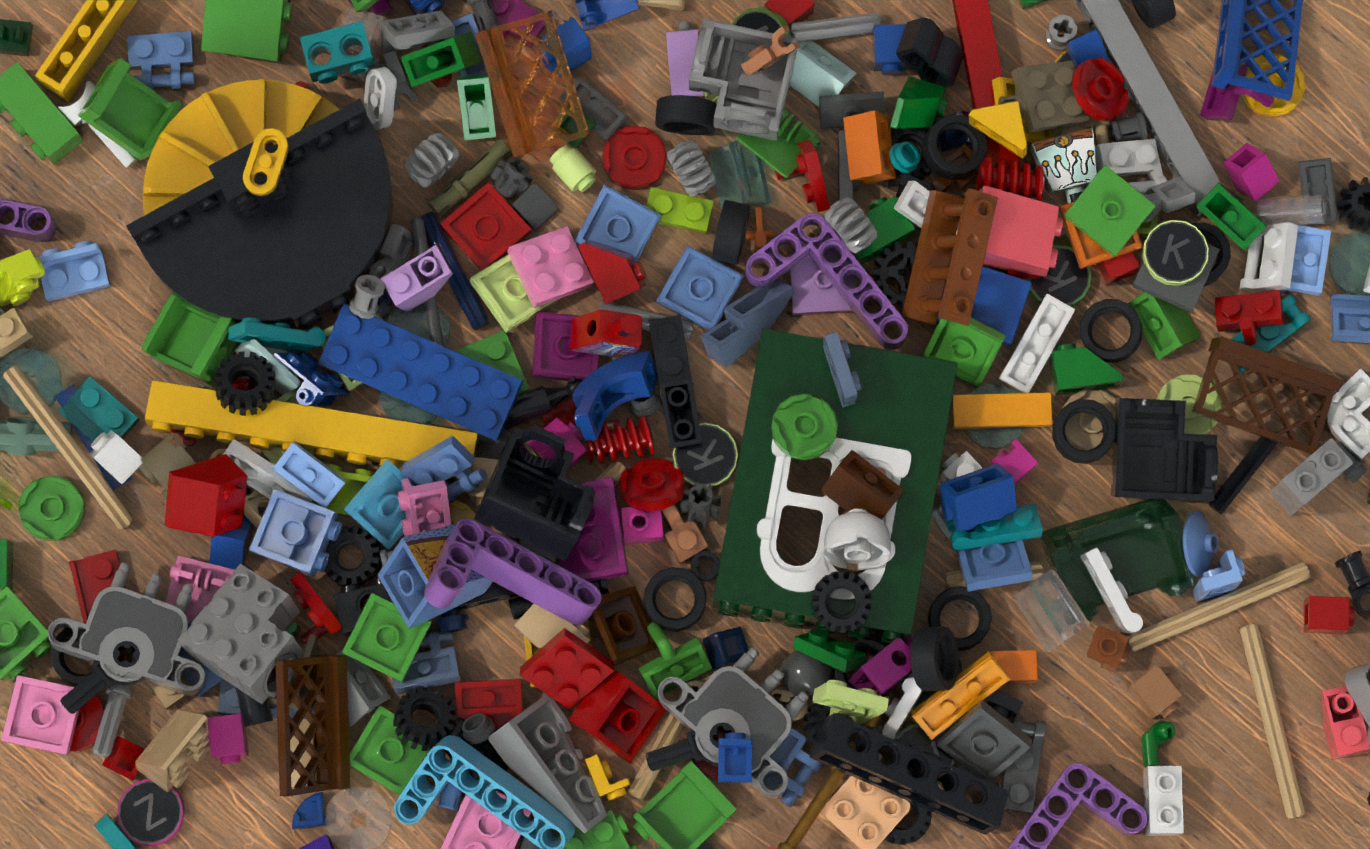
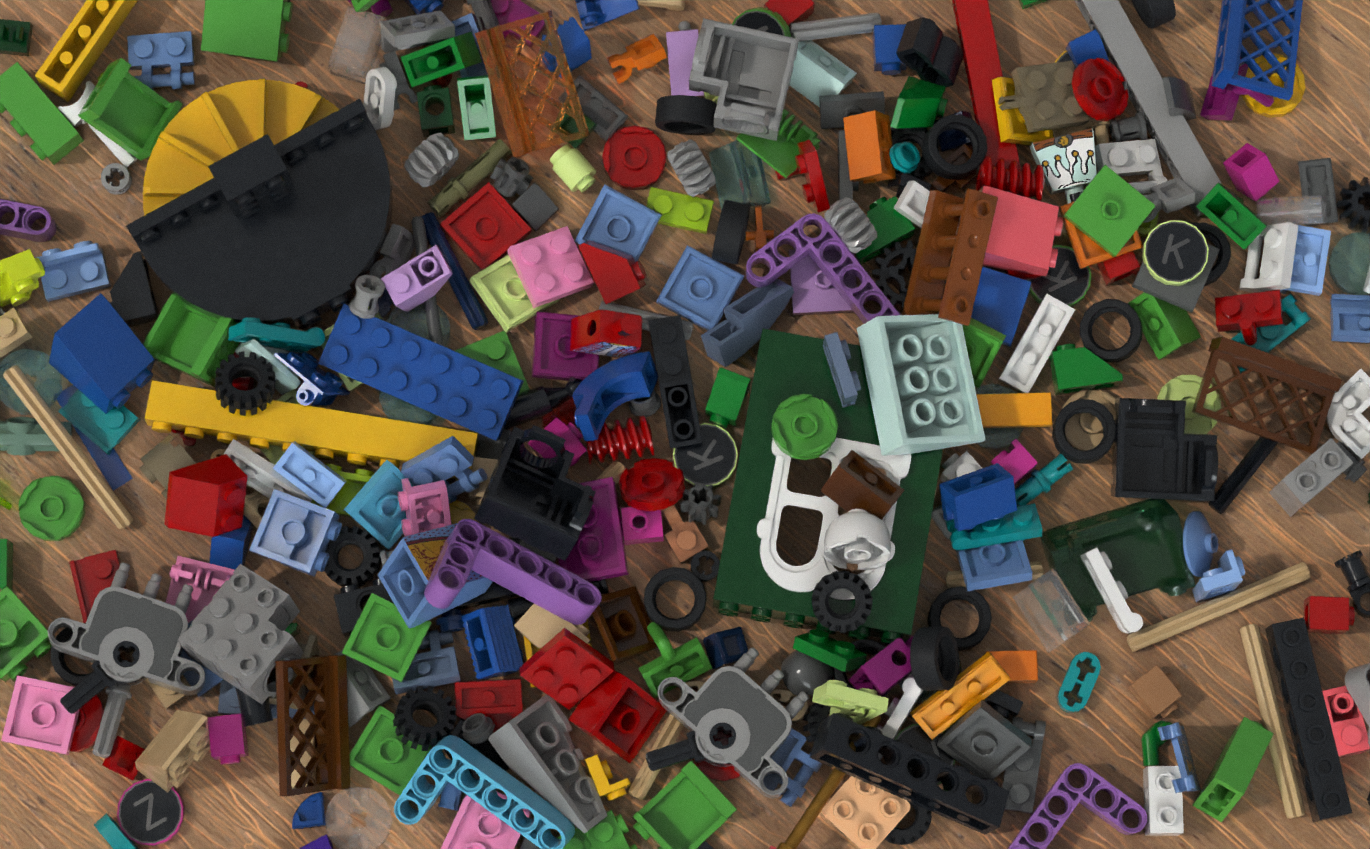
(101, 355): none -> blue slope
(115, 456): white brick -> none
(125, 183): none -> light grey bush
(134, 294): none -> black slope
(264, 162): yellow plate -> none
(319, 612): red plate -> none
(335, 43): teal brick -> none
(439, 123): none -> dark green brick
(493, 642): none -> blue brick
(641, 54): none -> orange plate
(727, 398): none -> green slope
(735, 759): blue bracket -> none
(764, 57): nougat plate -> none
(920, 383): none -> light aqua slope
(1003, 125): yellow slope -> none
(1042, 480): none -> teal pin
(1064, 22): light grey bush -> none
(1086, 685): none -> teal beam
(1108, 648): dark orange bracket -> none
(1179, 97): none -> dark grey slope
(1189, 779): none -> medium blue flag
(1233, 769): none -> bright green slope
(1308, 720): none -> black brick

